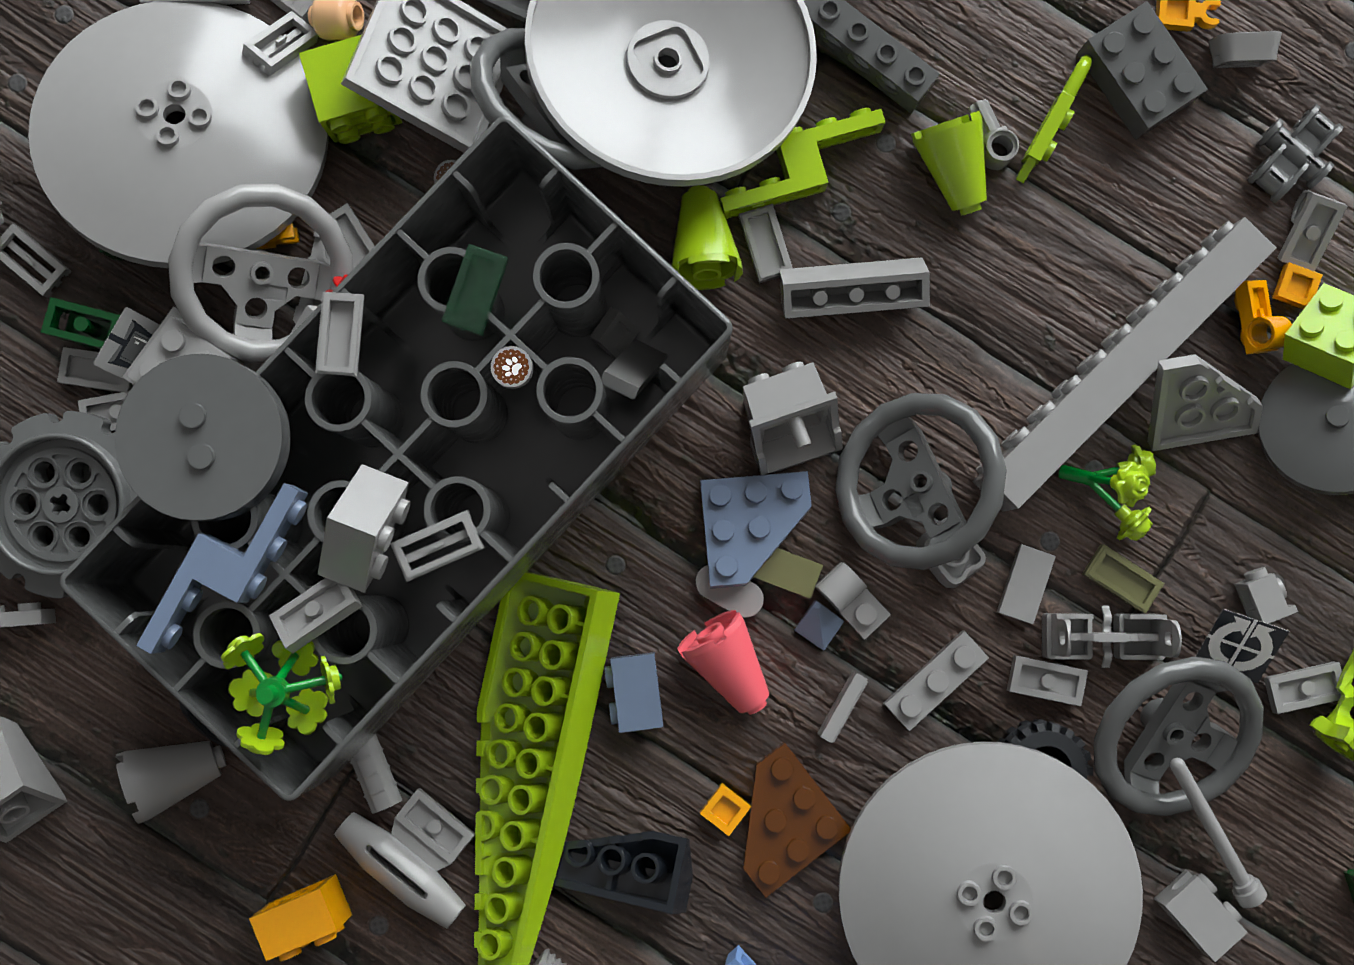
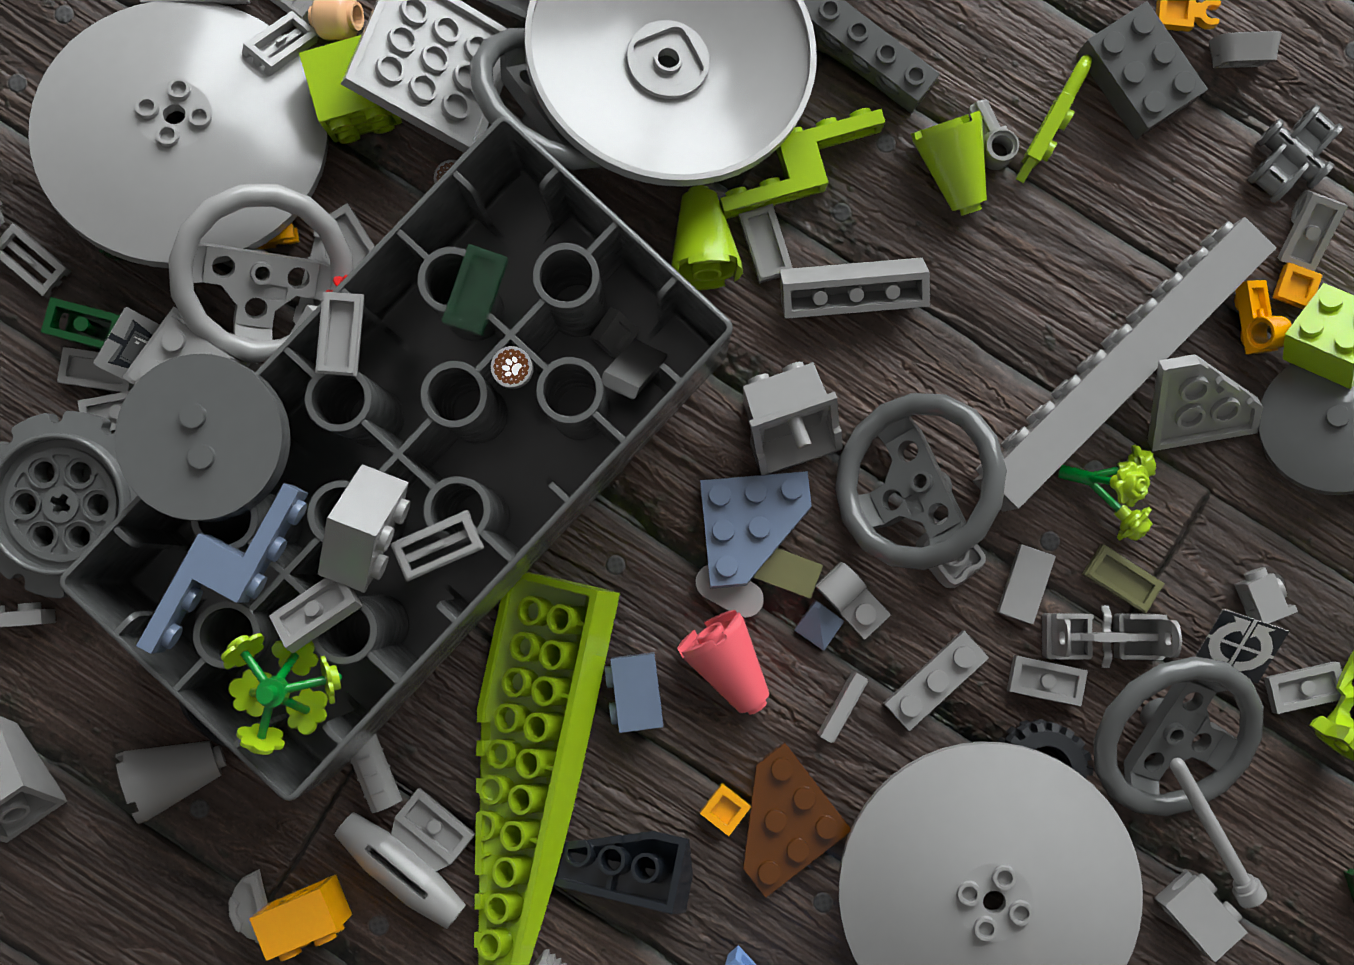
(245, 902): none -> light grey tile

